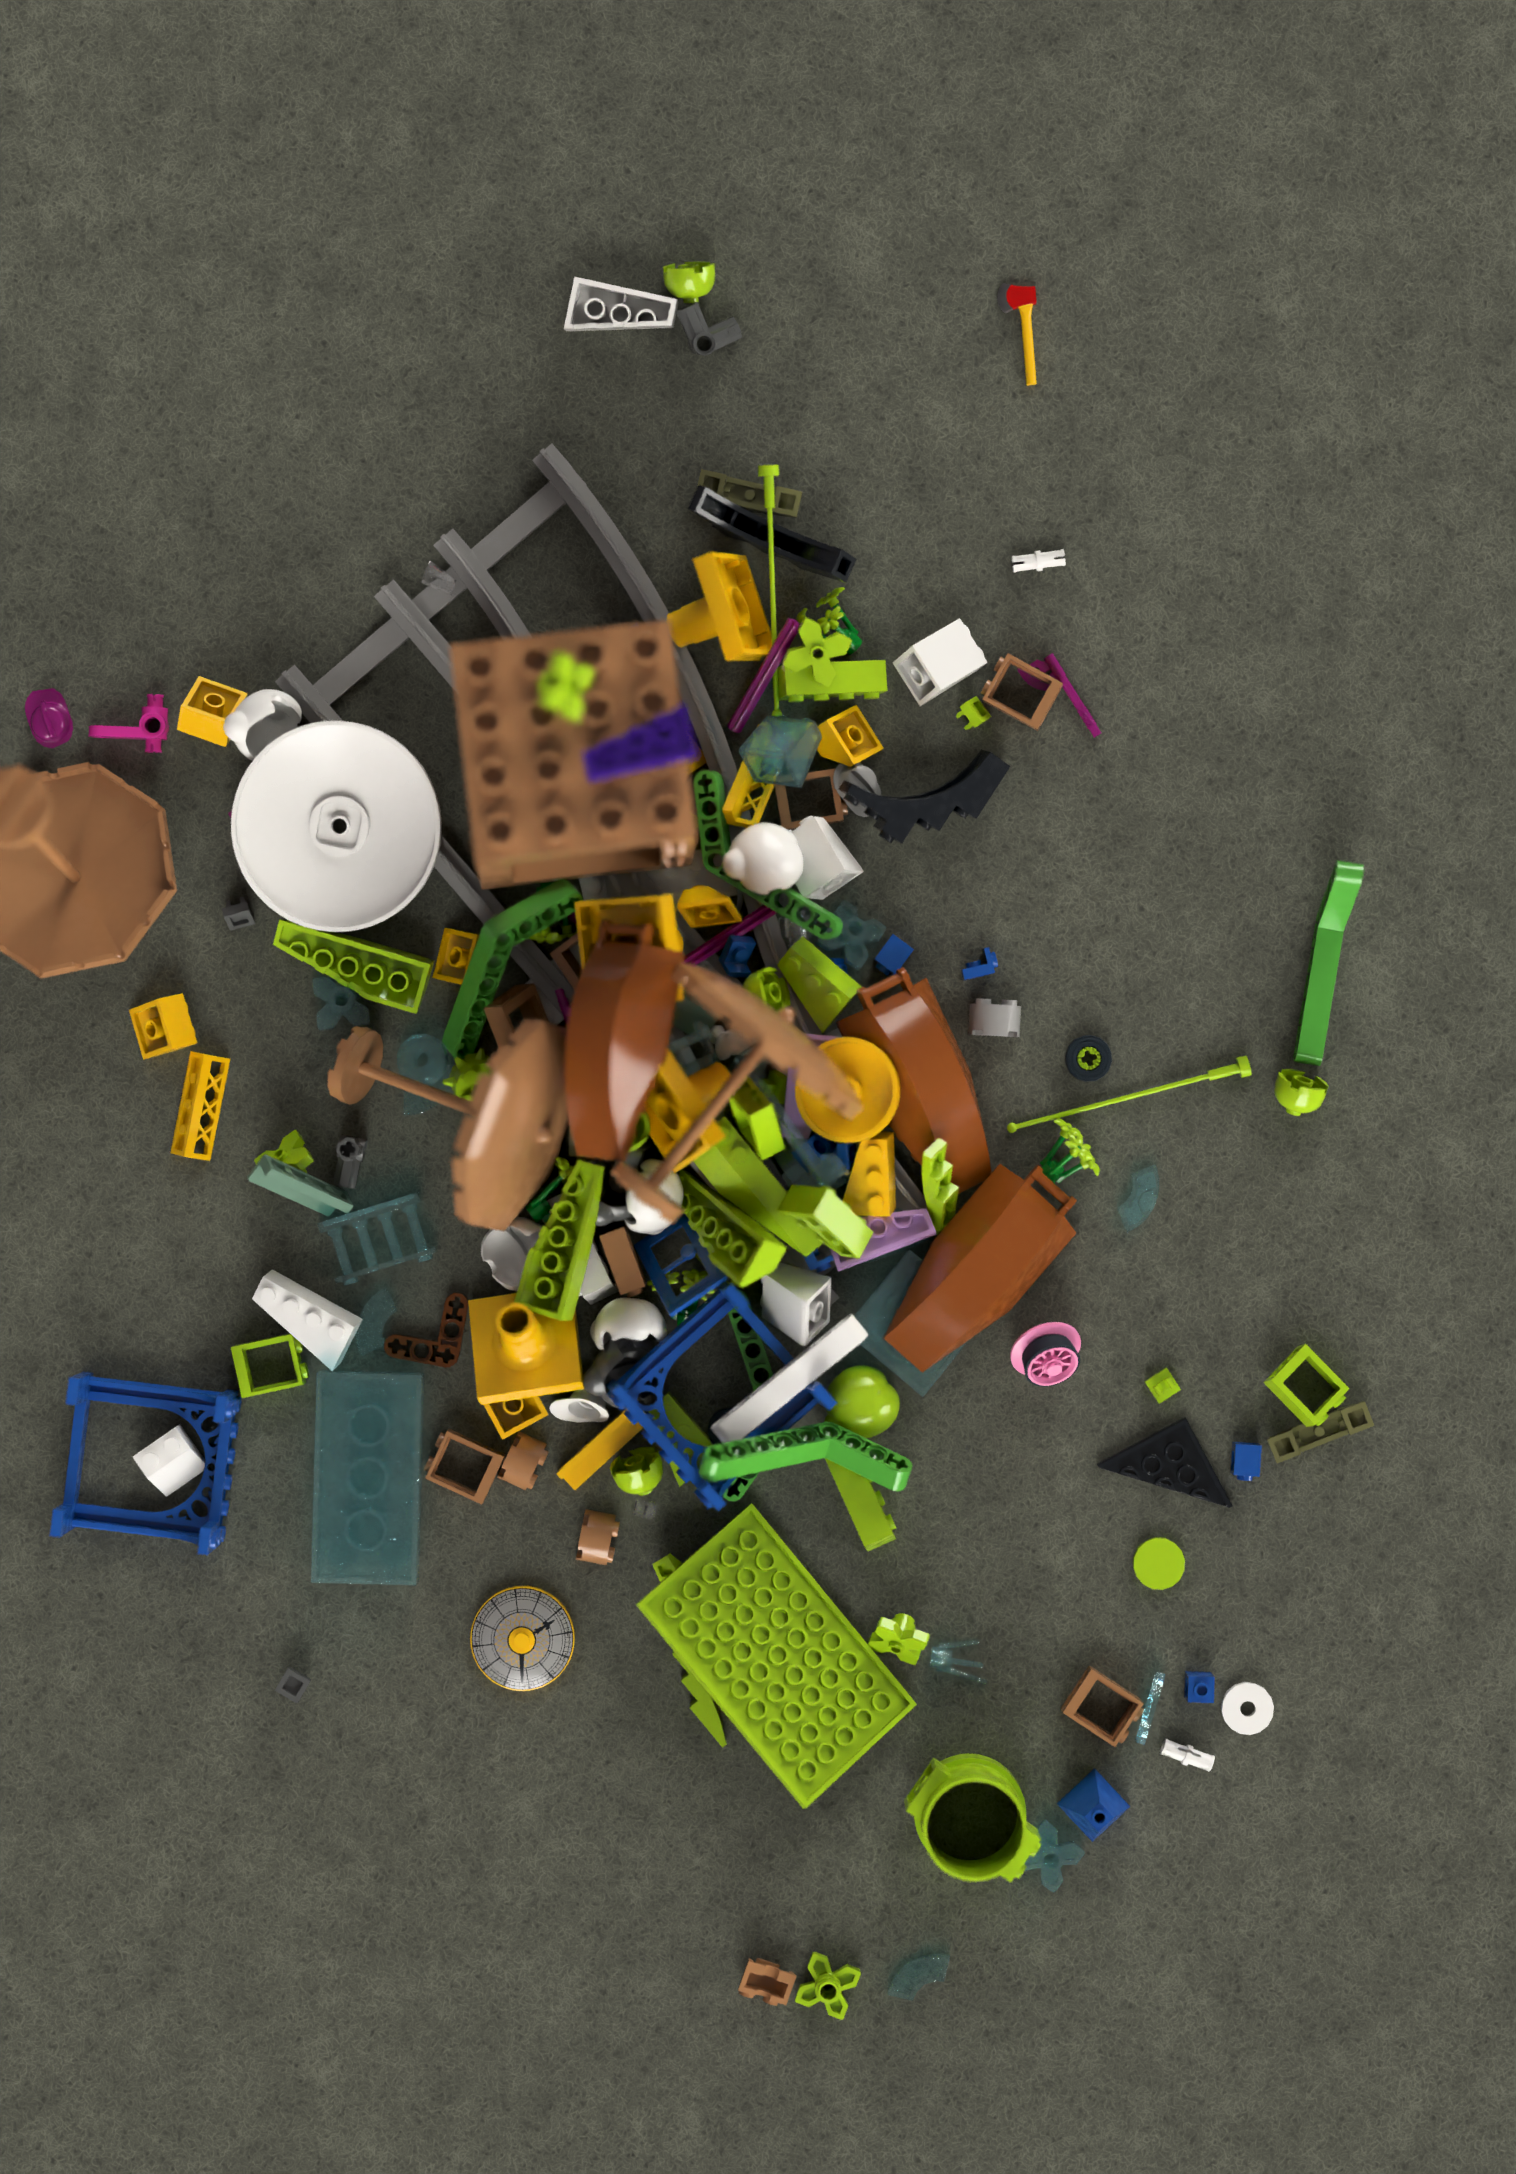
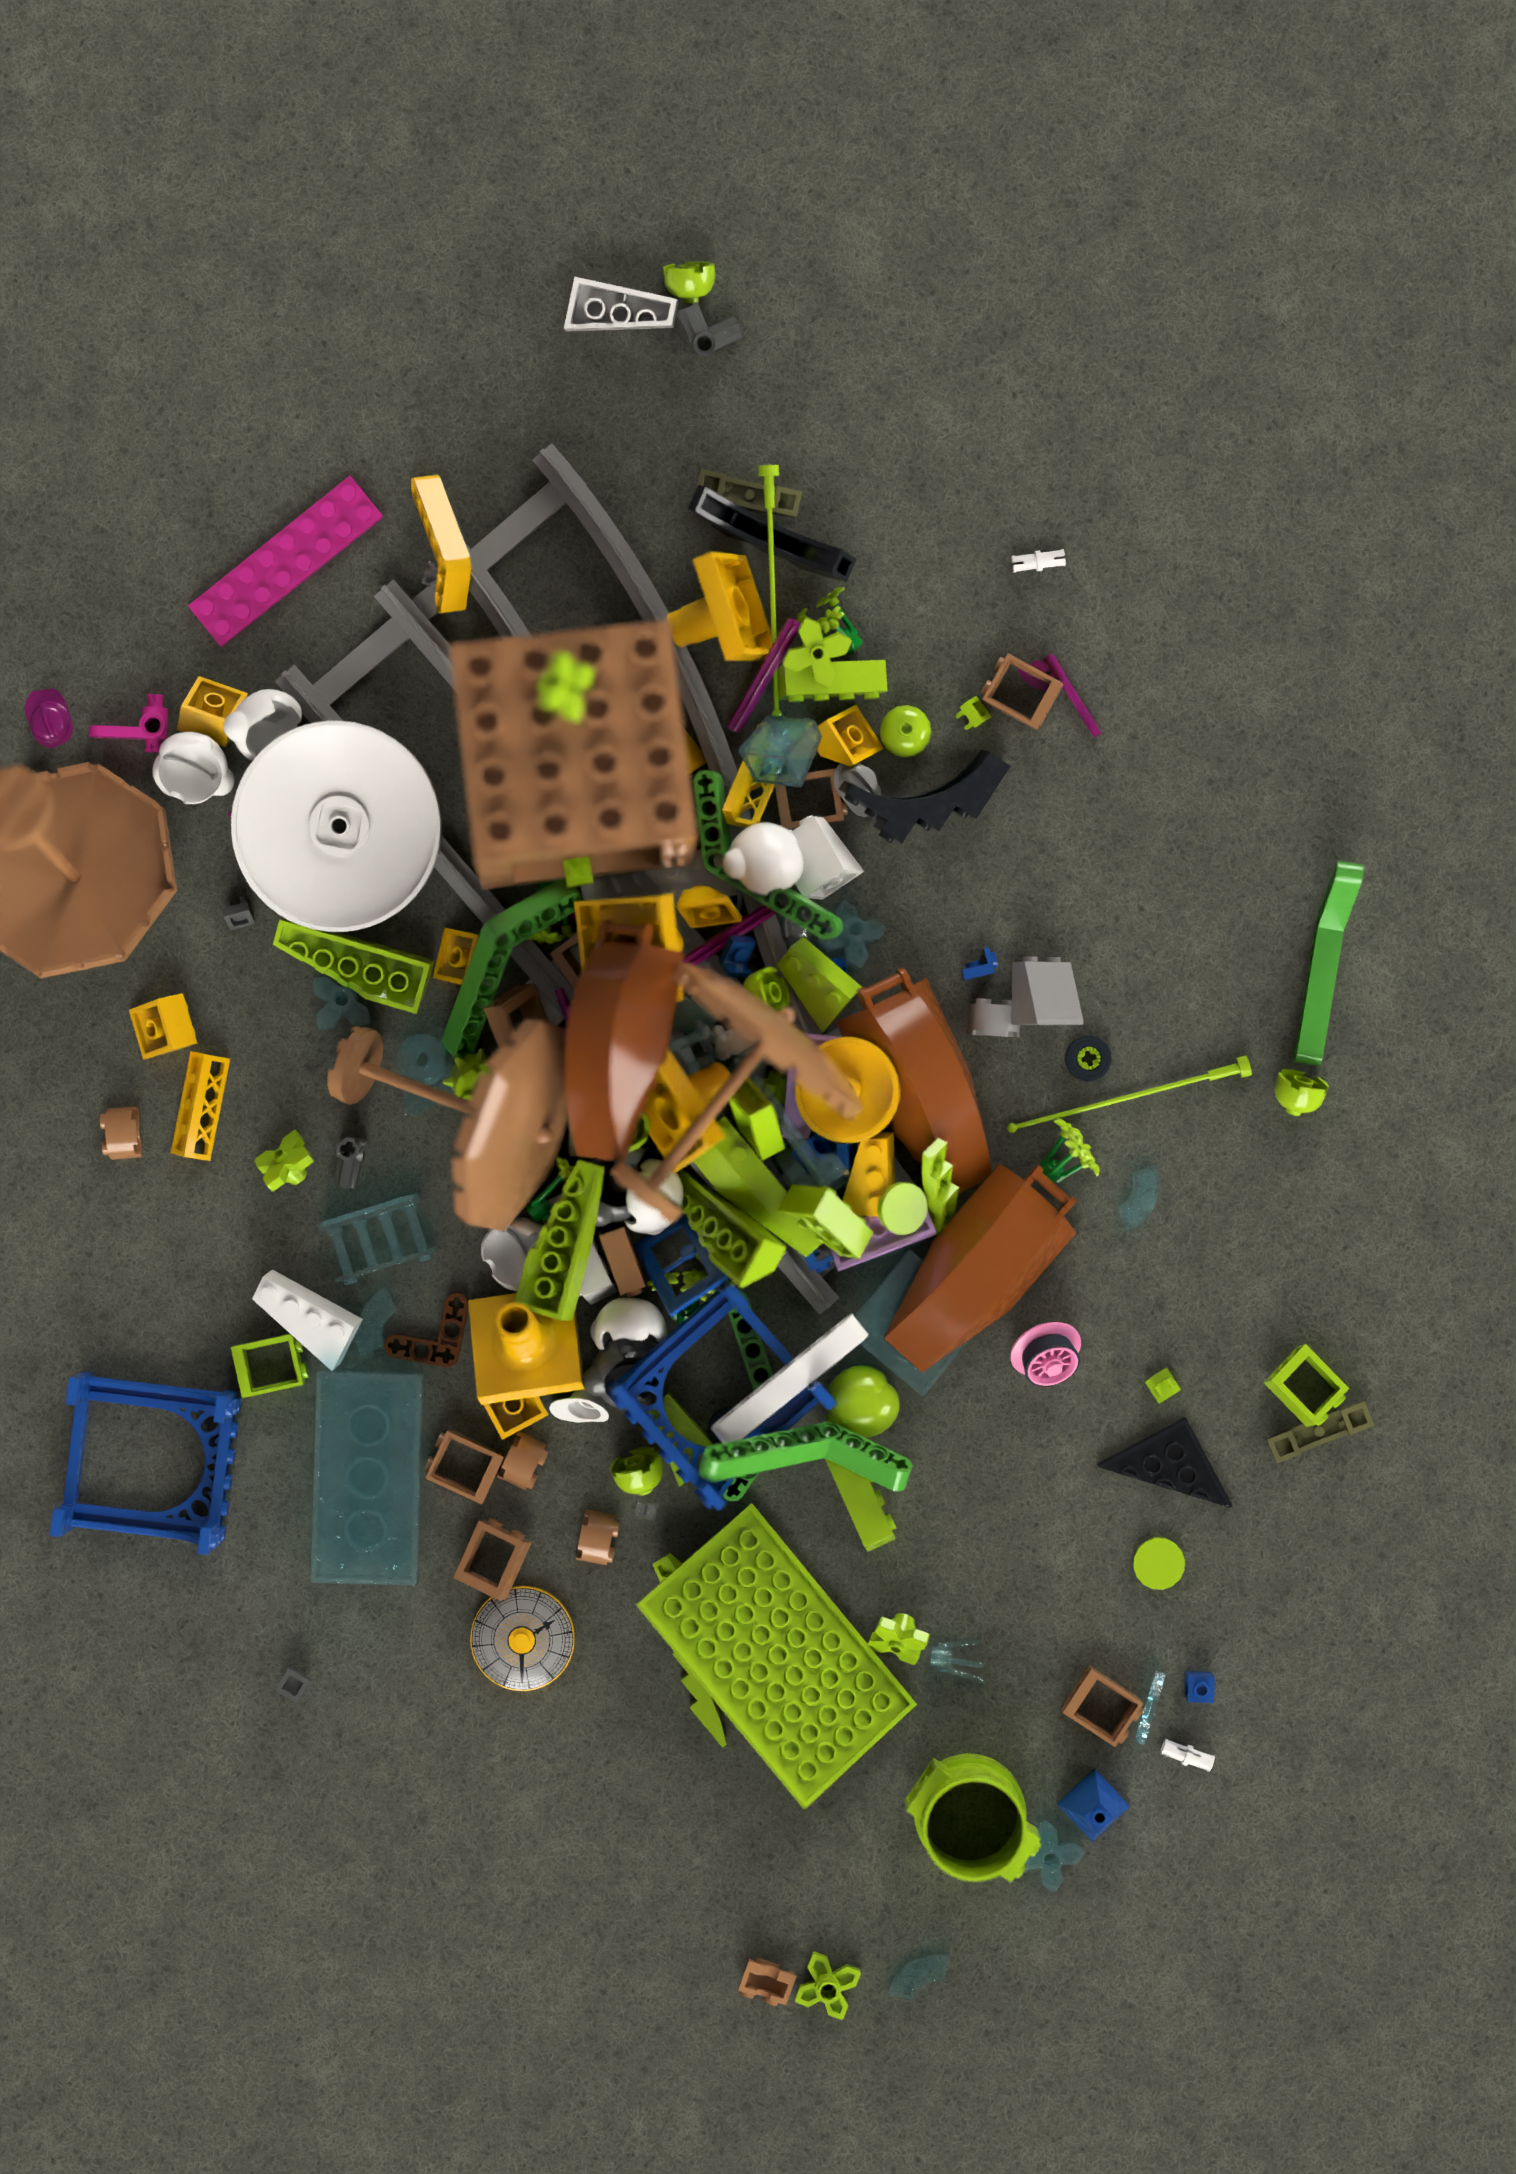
(121, 1133): none -> medium nougat cylinder
(171, 1461): white slope -> none
(192, 768): none -> white piece
(285, 561): none -> dark pink plate
(299, 1186): sand green panel -> none
(446, 543): none -> yellow beam
(481, 1583): none -> medium nougat window
(578, 872): none -> lime tile
(598, 1450): yellow fence -> none
(653, 745): dark purple wing -> none
(796, 1301): white slope -> none
(892, 955): blue brick -> none
(902, 1208): none -> lime tile
(905, 731): none -> lime cylinder
(939, 661): white slope -> none
(1022, 298): piece -> none
(1044, 993): none -> light grey slope
(1236, 1697): white tile -> none
(1246, 1460): blue brick -> none

